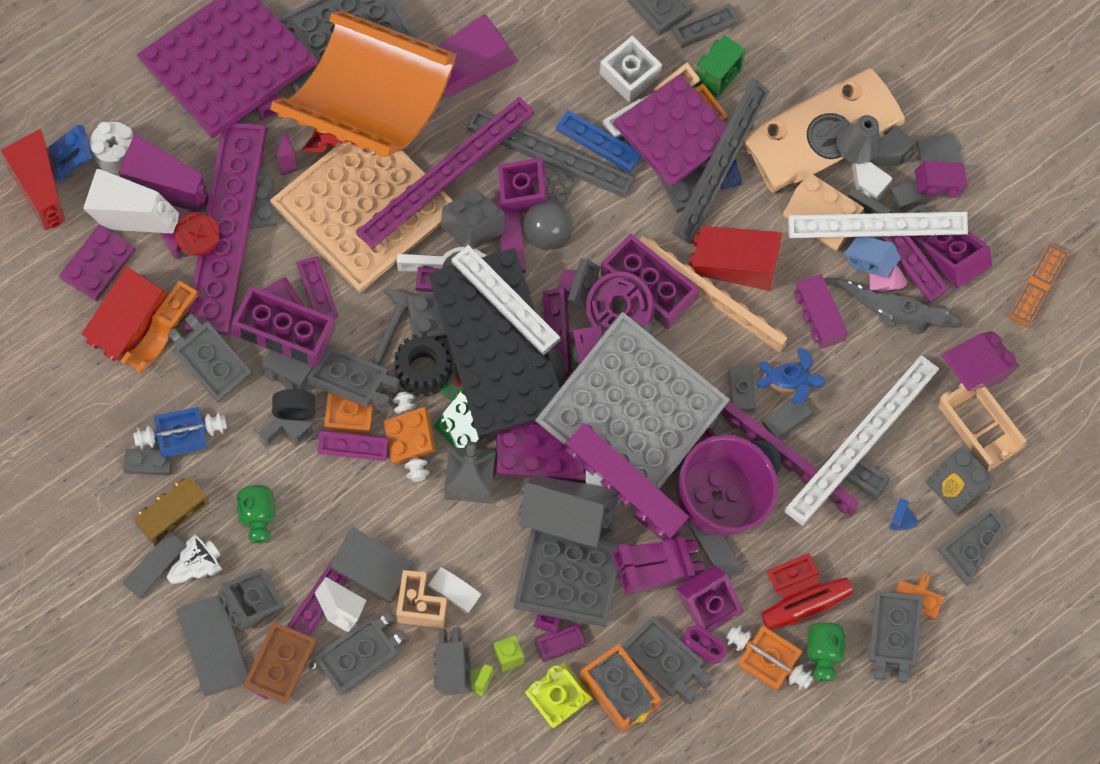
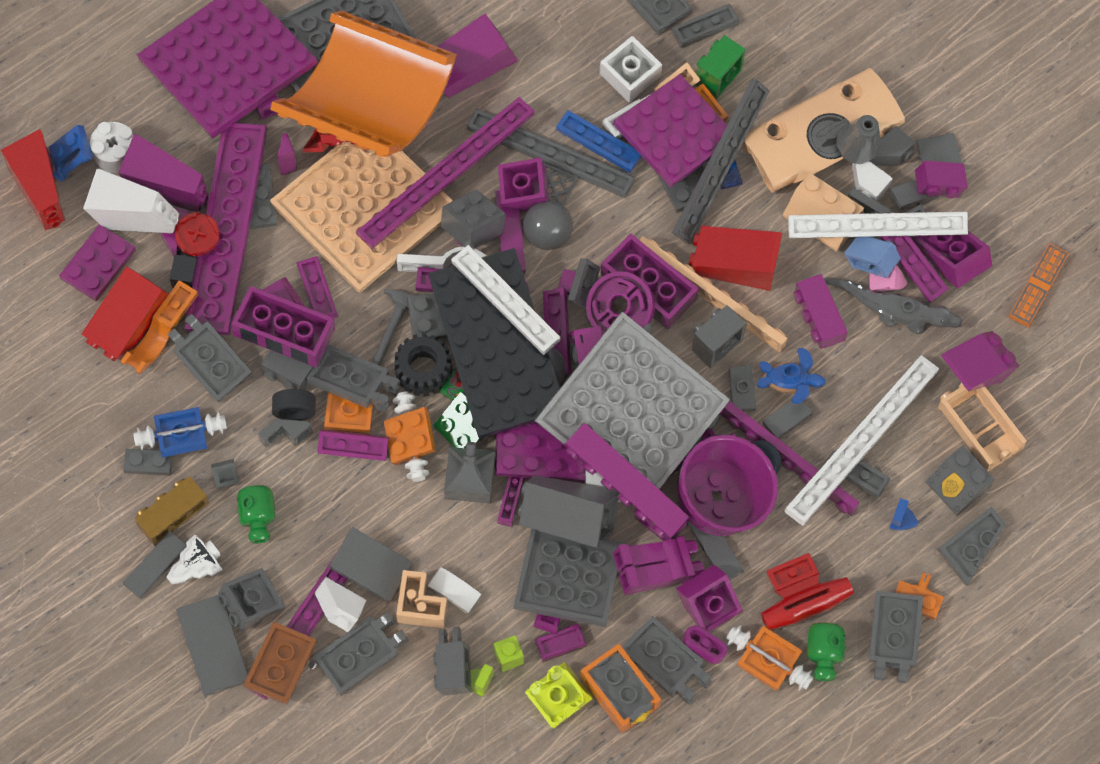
(183, 269): none -> black brick
(225, 473): none -> dark grey plate
(510, 501): none -> magenta piece
(718, 336): none -> dark grey brick

